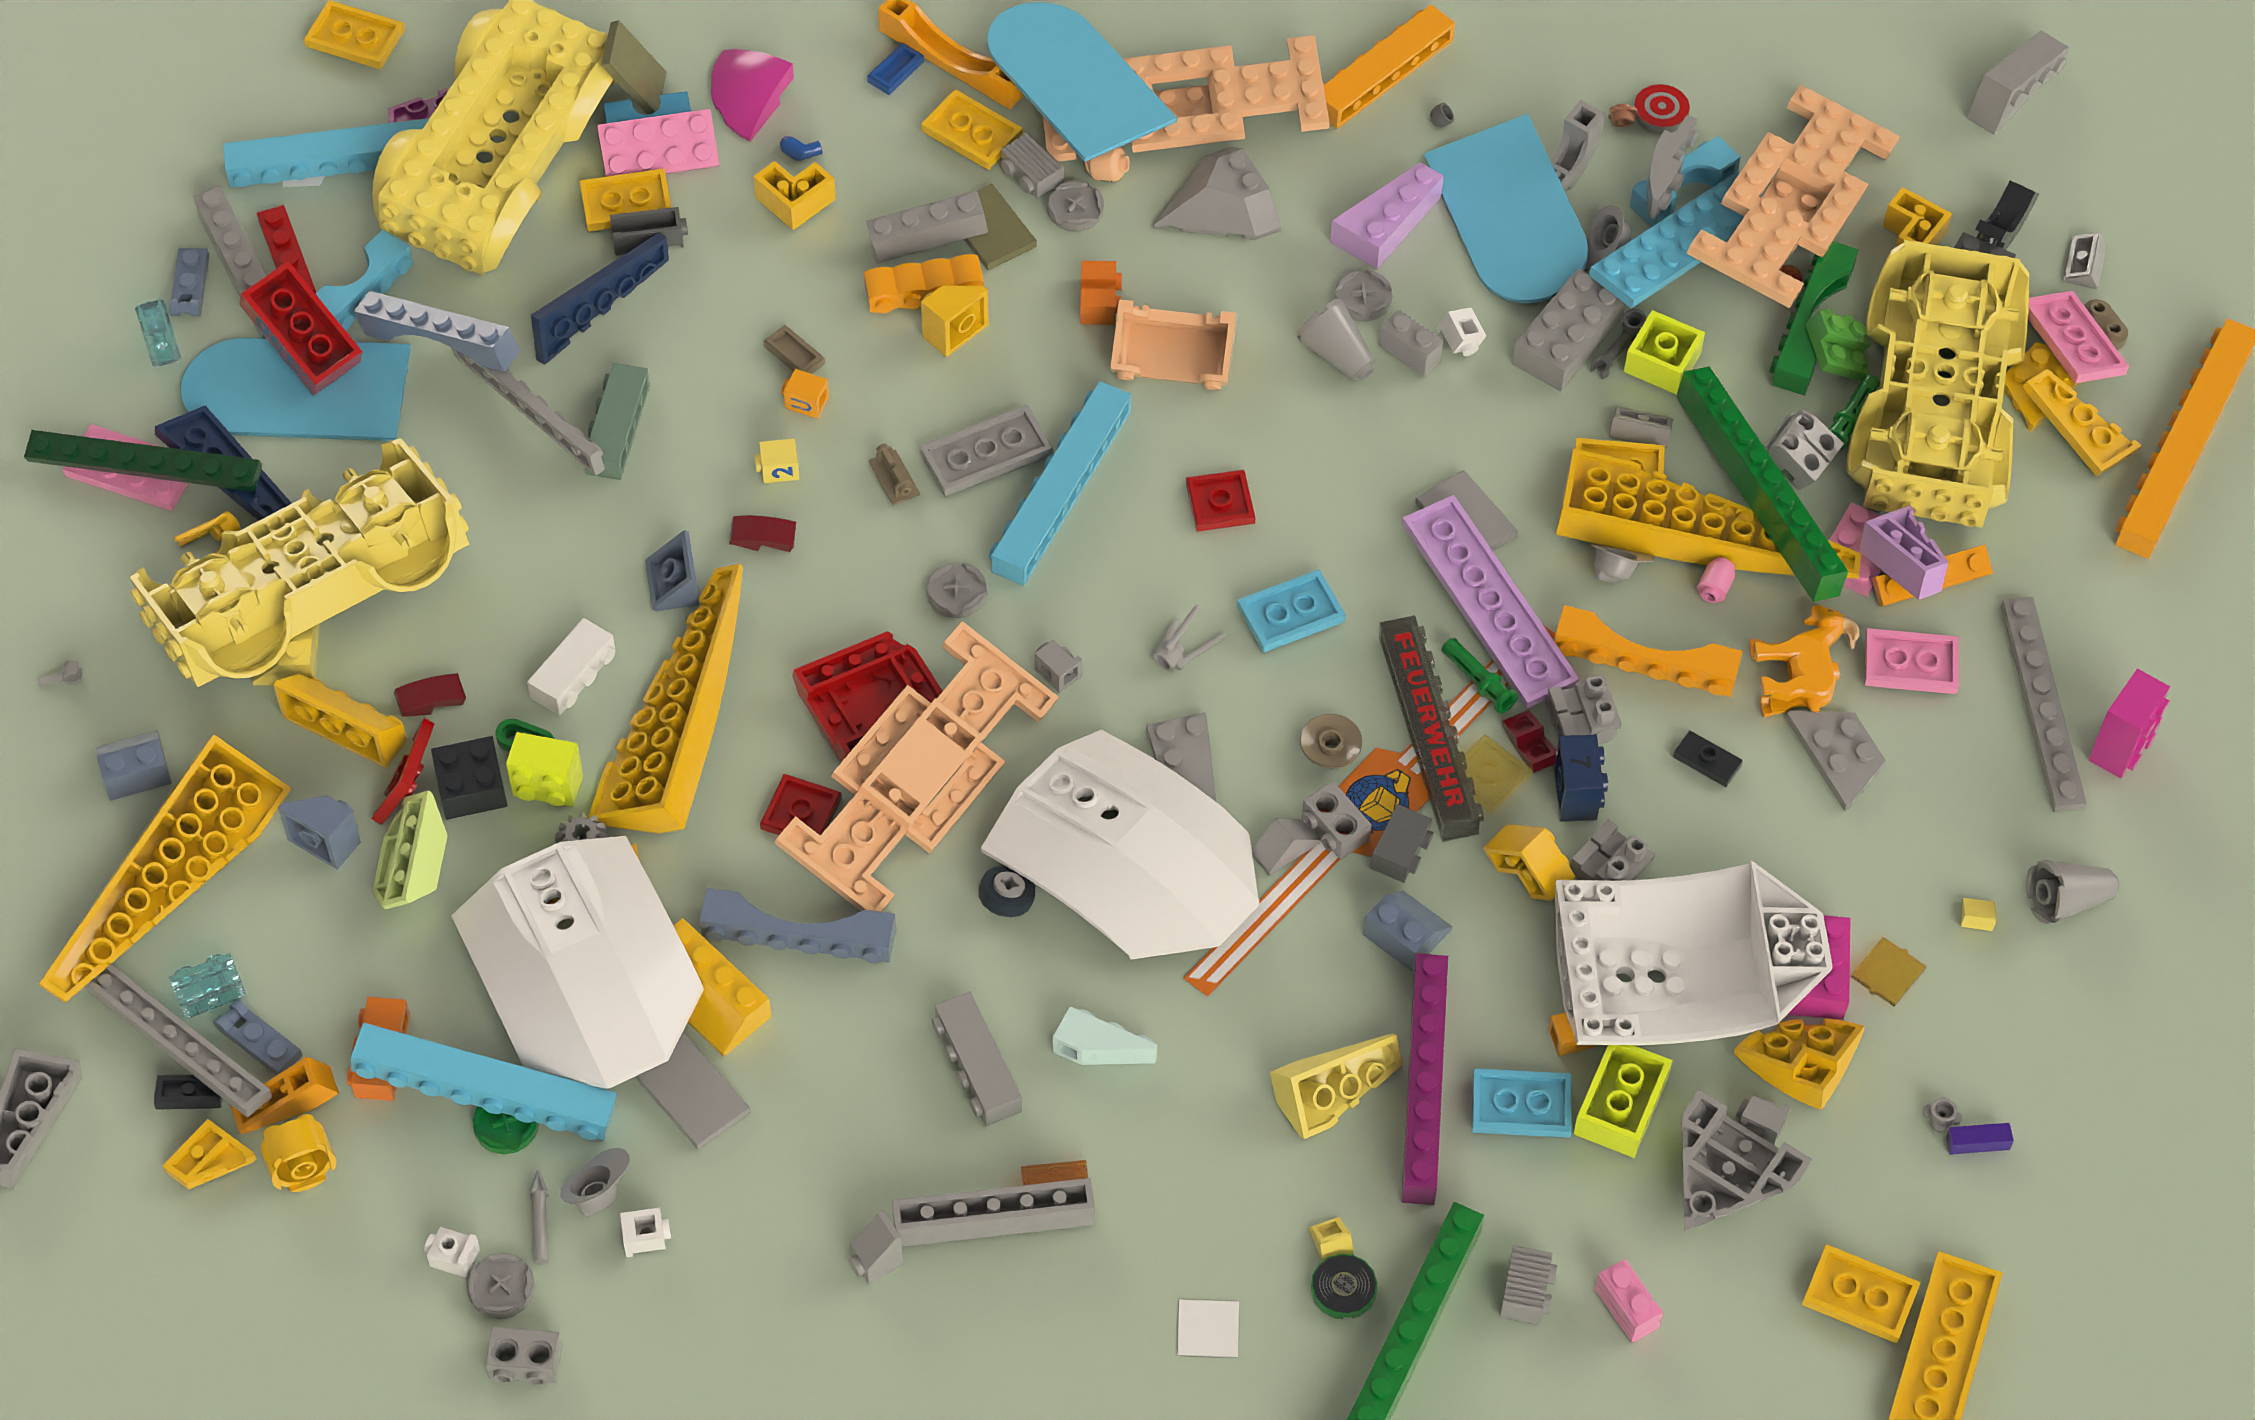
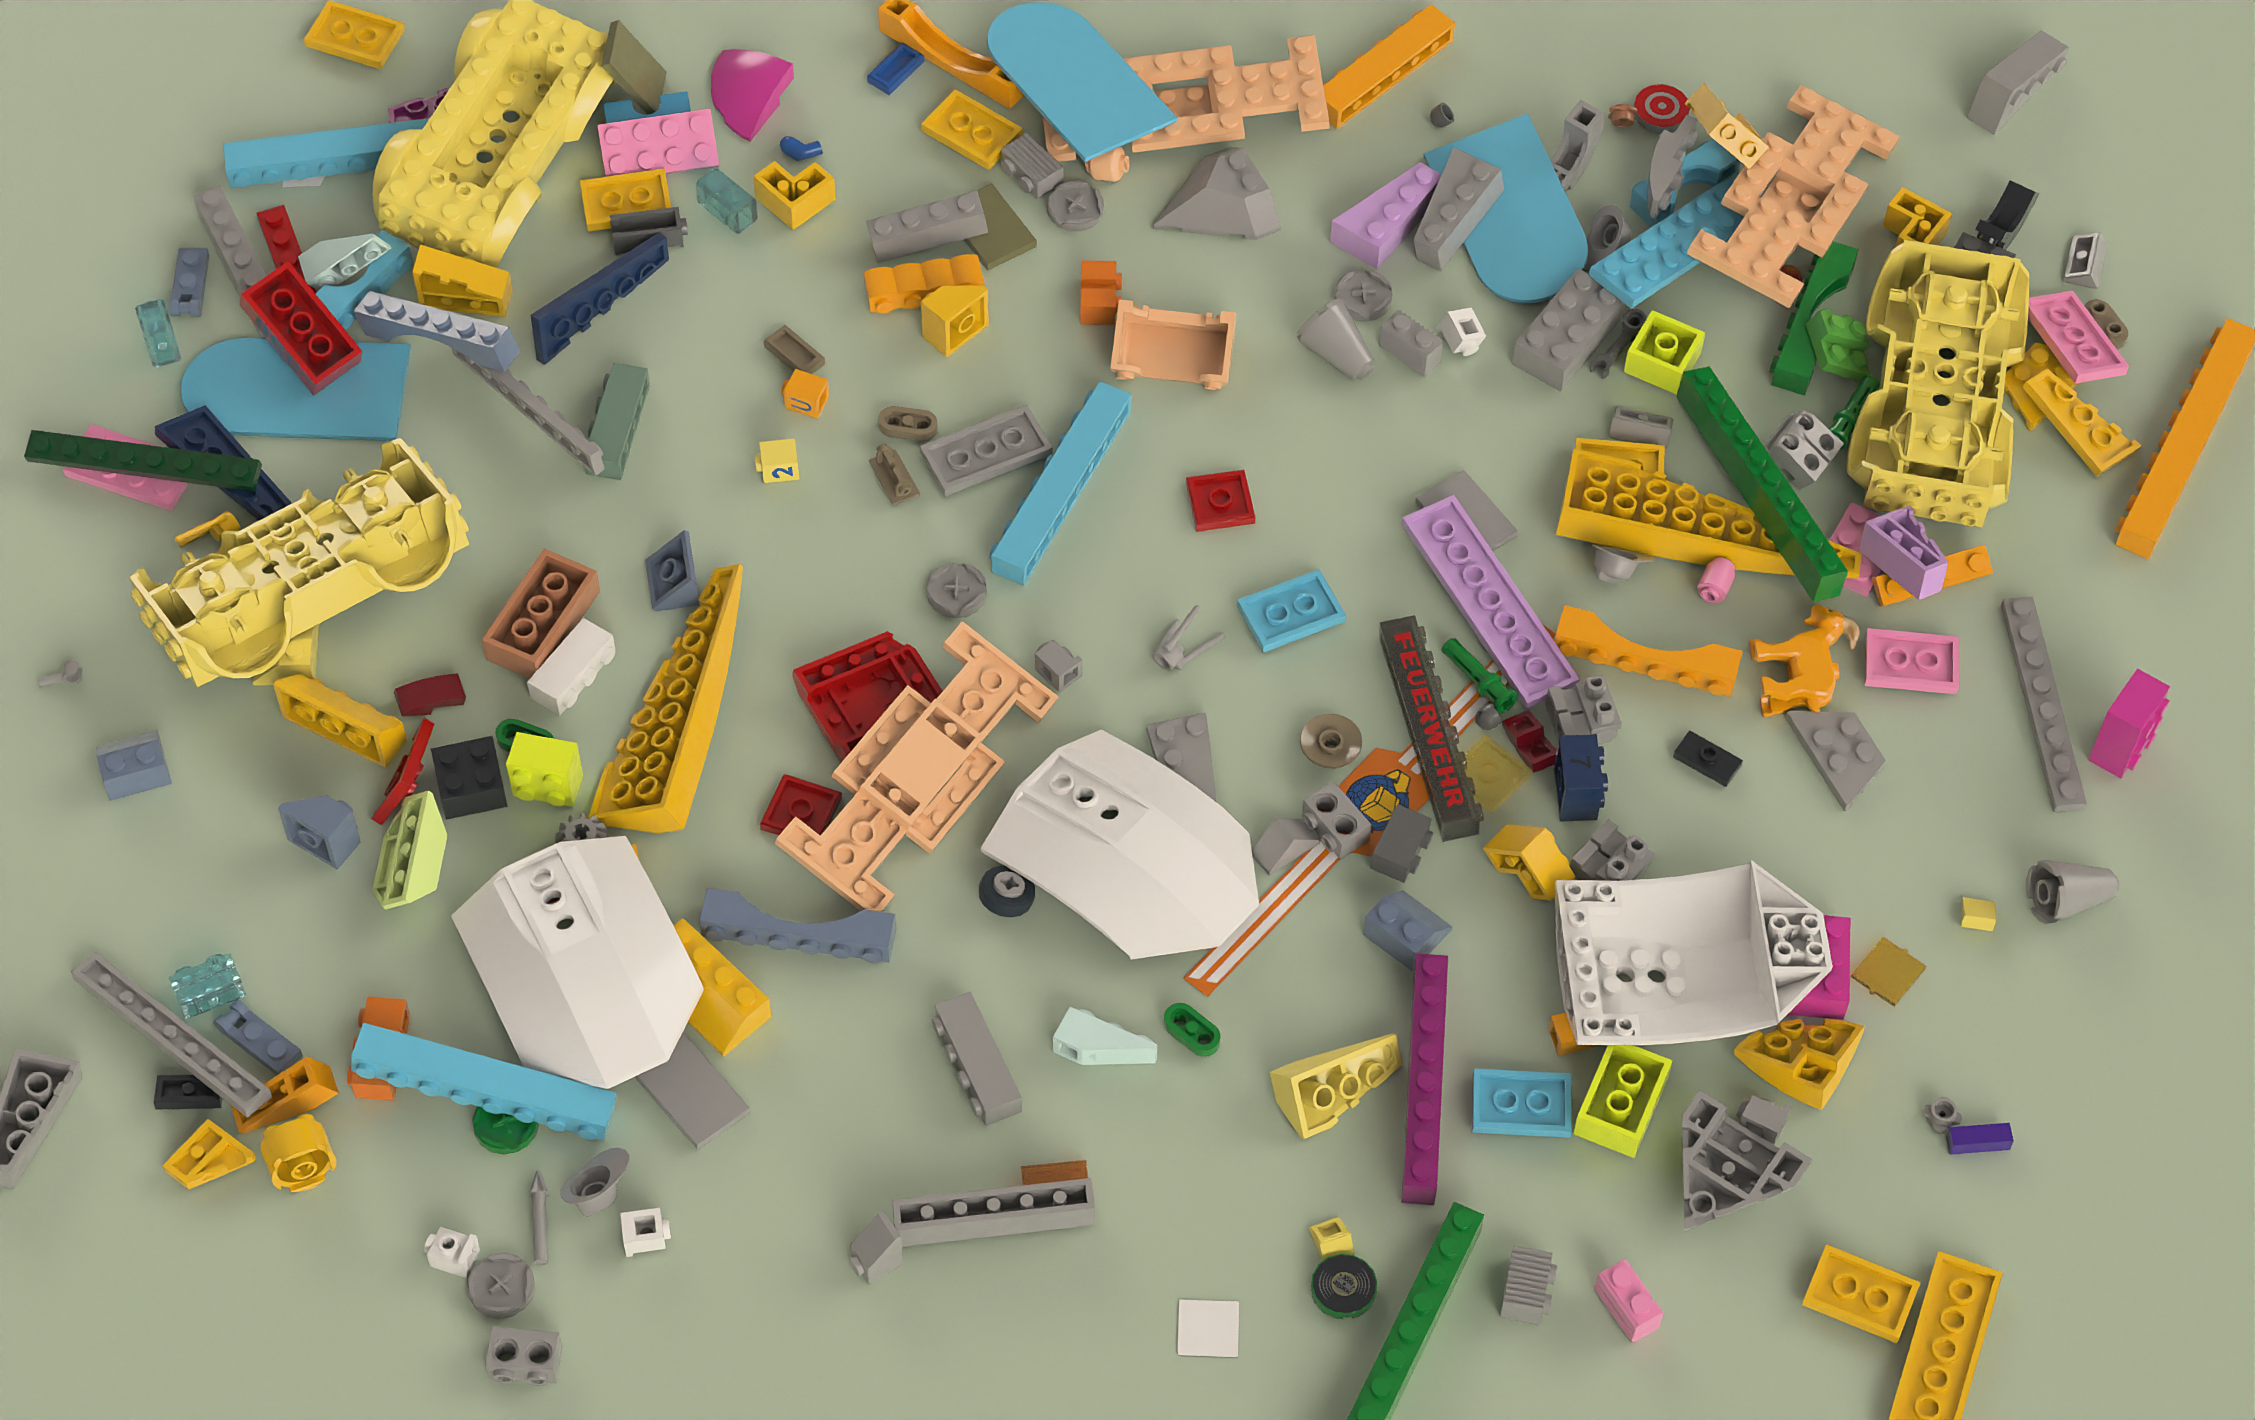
(195, 833): yellow wedge -> none
(338, 259): none -> light aqua slope
(460, 283): none -> yellow wedge
(540, 613): none -> nougat brick
(726, 200): none -> clear light blue brick
(754, 531): dark red slope -> none
(908, 423): none -> dark tan plate
(1194, 1029): none -> green plate
(1457, 206): none -> light grey wedge
(1487, 717): none -> dark grey hinge
(1732, 133): none -> yellow door

